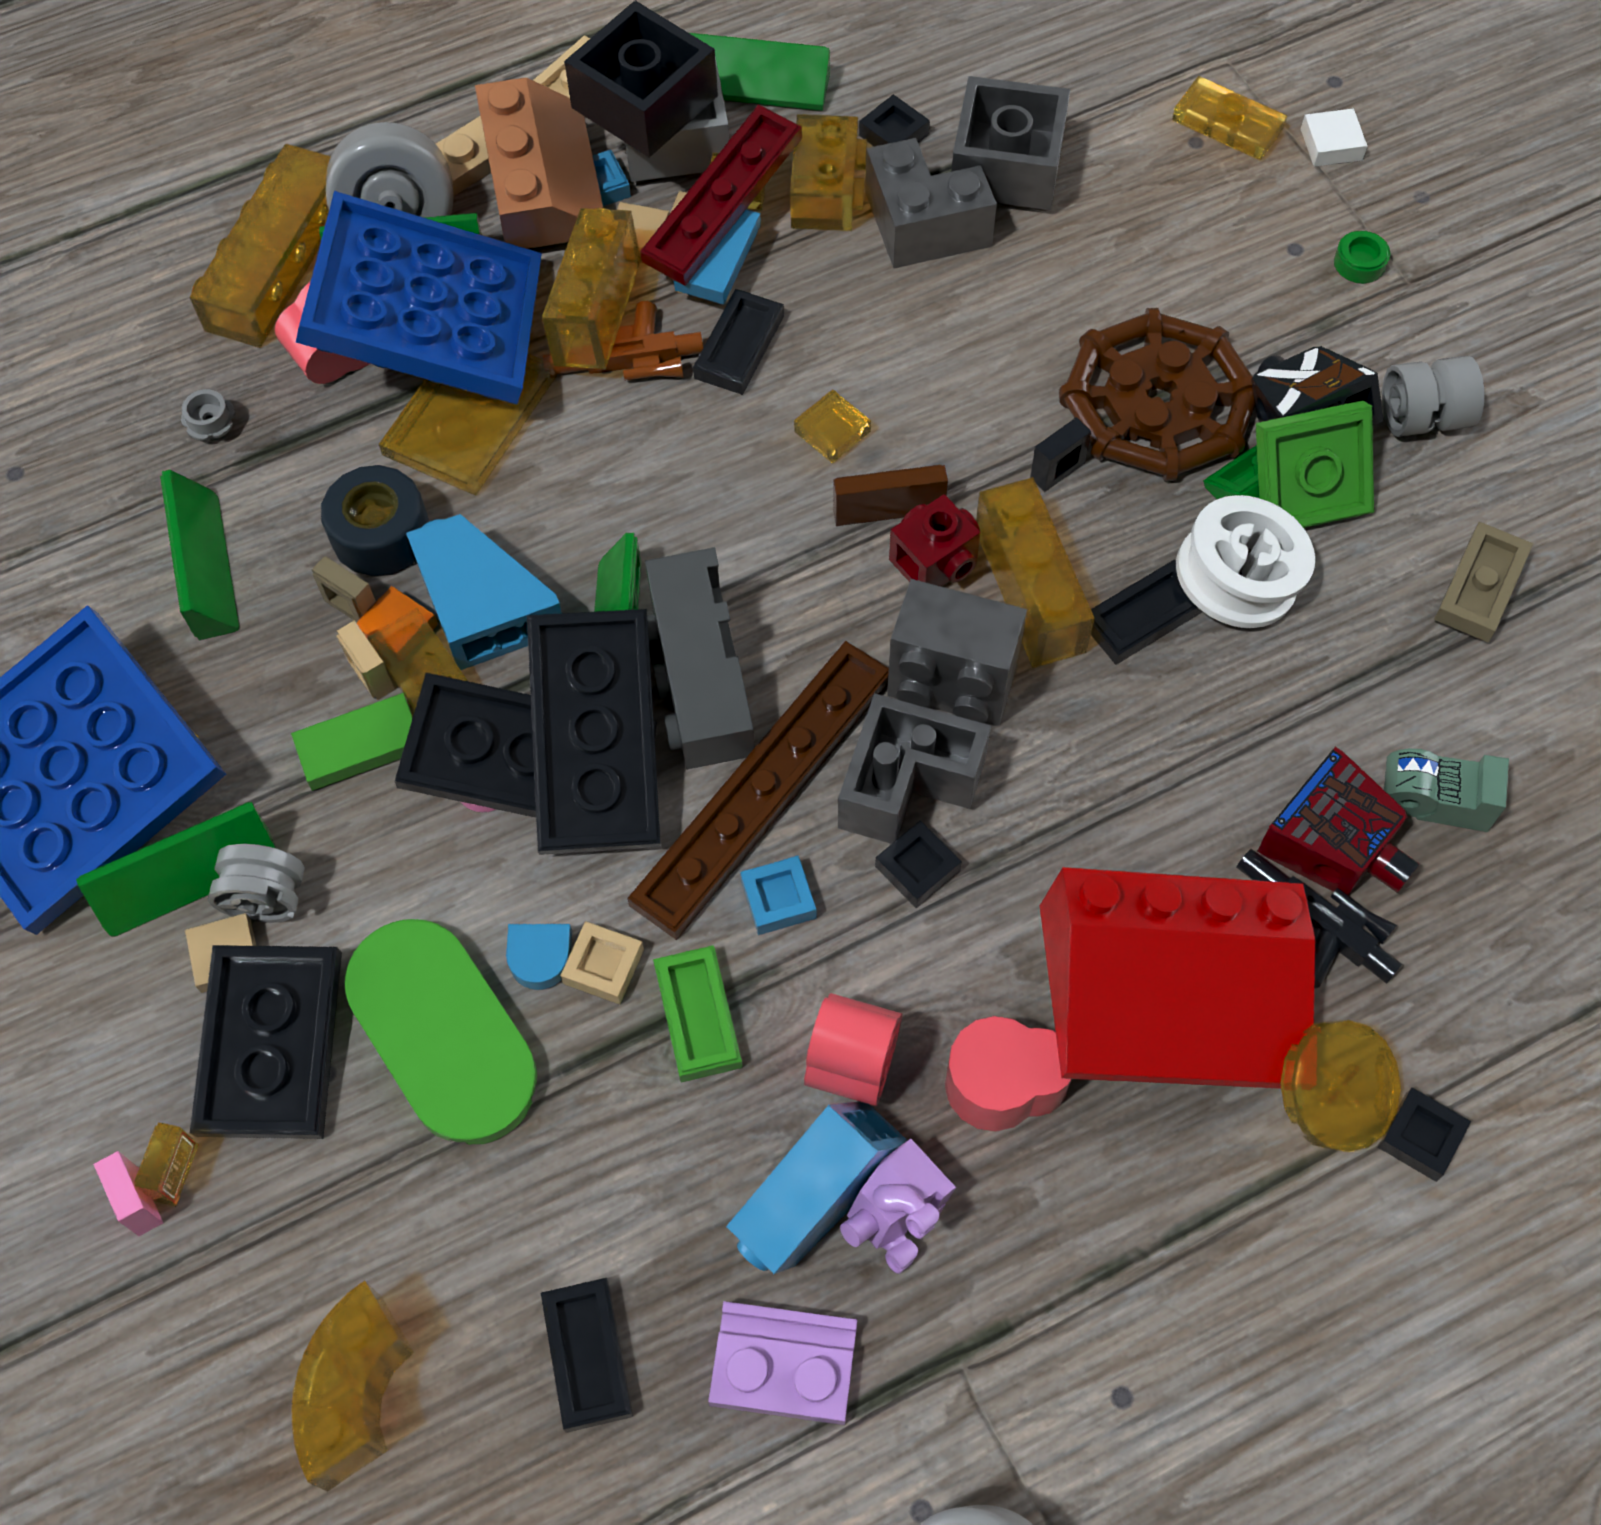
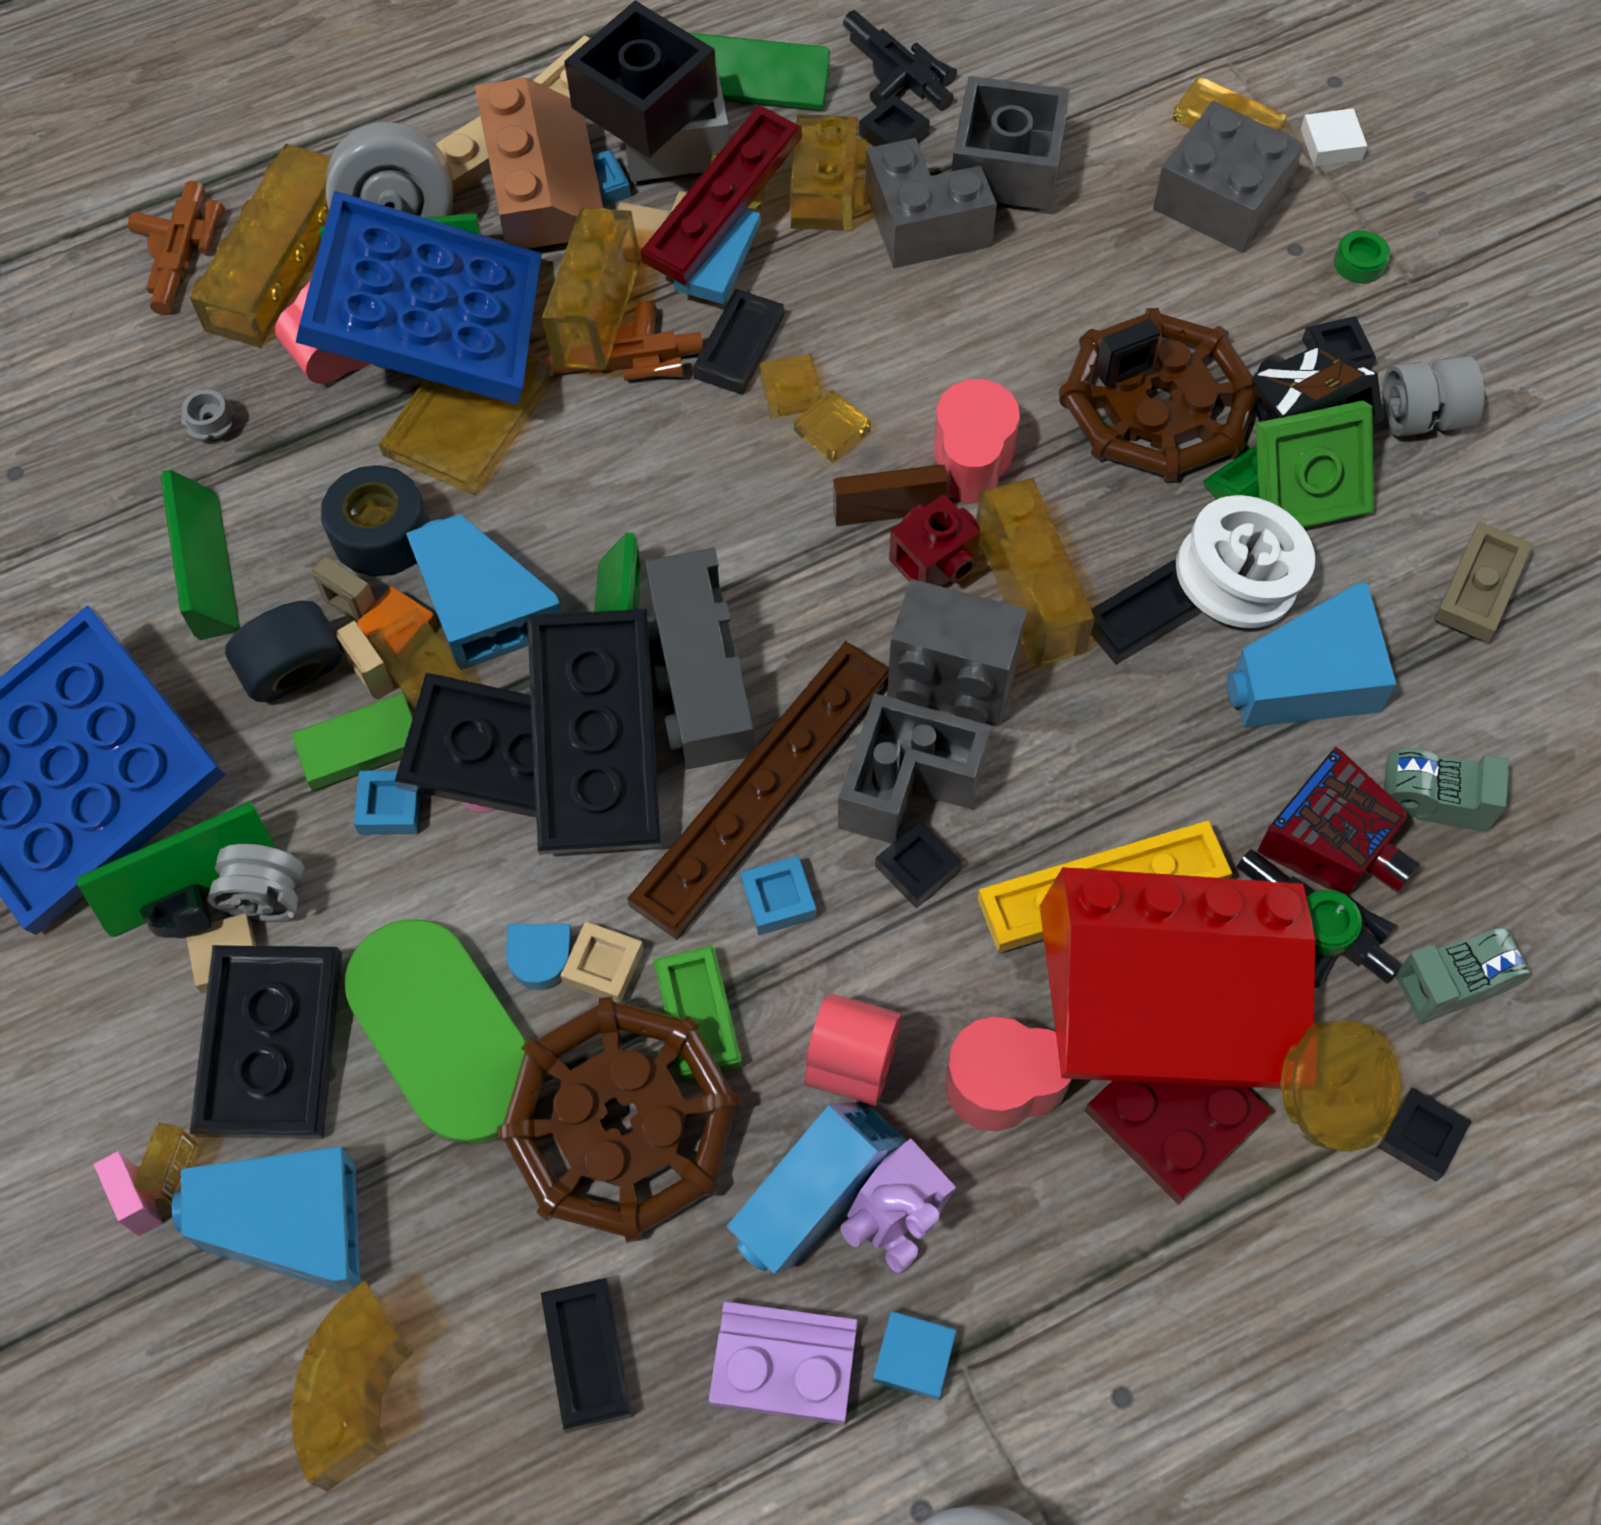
(173, 242): none -> dark orange piece
(178, 913): none -> black tile
(277, 1214): none -> dark azure slope
(283, 650): none -> black wheel
(383, 806): none -> dark azure tile
(607, 1154): none -> reddish brown plate
(790, 385): none -> clear yellow plate
(898, 66): none -> black piece
(914, 1355): none -> dark azure tile
(975, 436): none -> coral piece
(1014, 907): none -> yellow plate
(1060, 454): black tile -> none
(1127, 352): none -> black tile
(1177, 1128): none -> dark red plate
(1227, 176): none -> flat silver brick
(1316, 665): none -> dark azure slope
(1334, 921): none -> green tile
(1343, 338): none -> black tile
(1461, 973): none -> sand green leg

